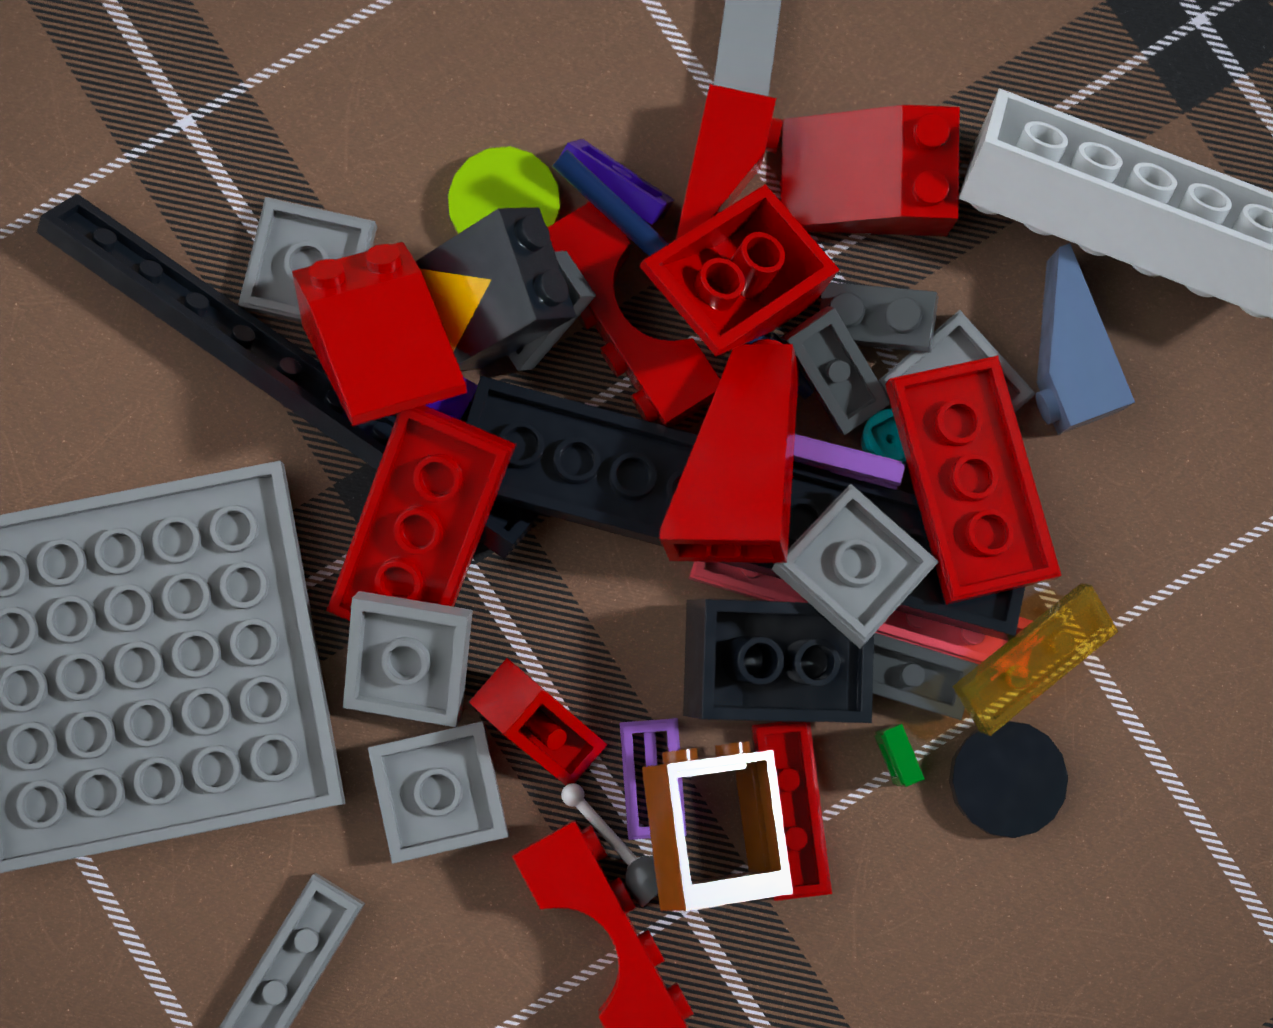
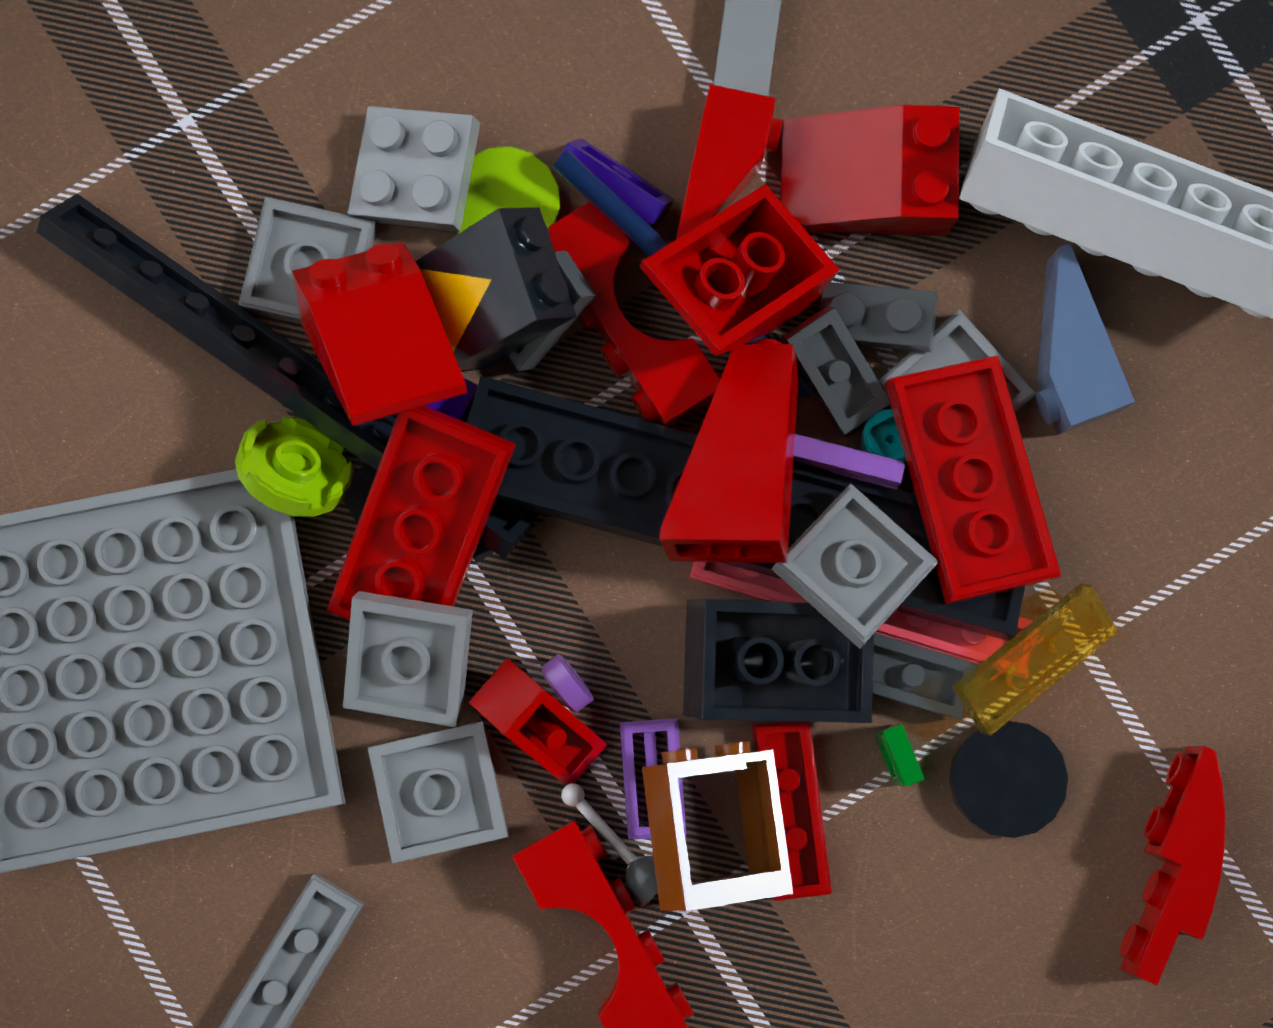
(293, 467): none -> lime tile
(414, 168): none -> light grey plate
(566, 683): none -> medium lavender tile
(1191, 842): none -> red slope

